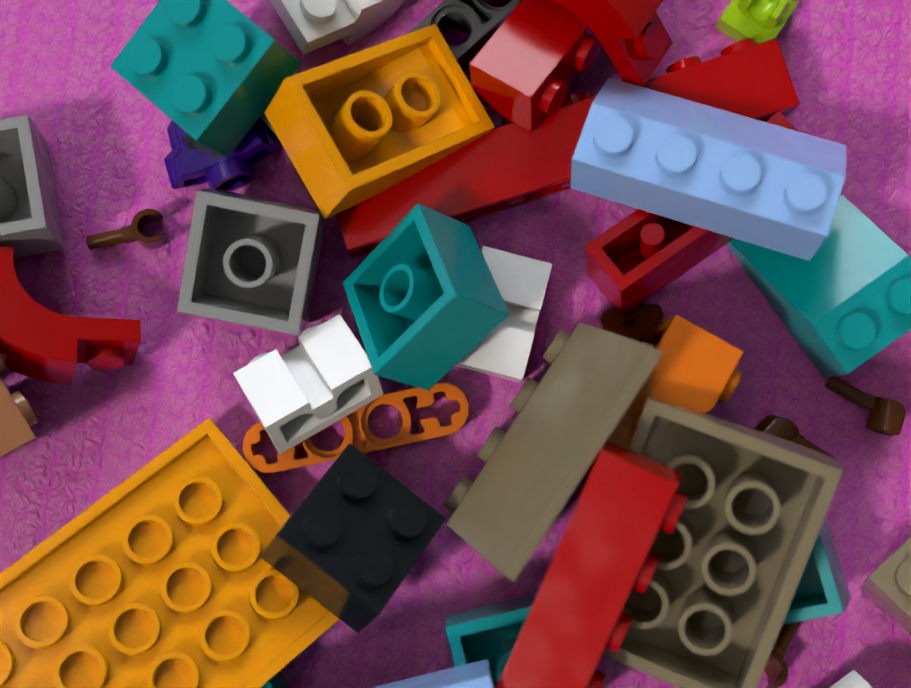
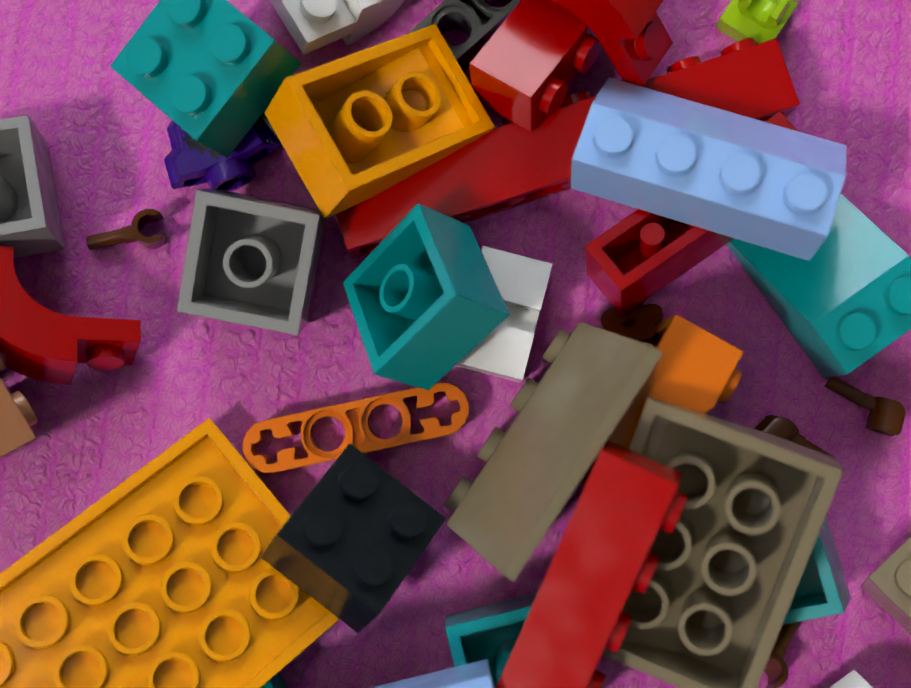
(309, 384): white brick -> none

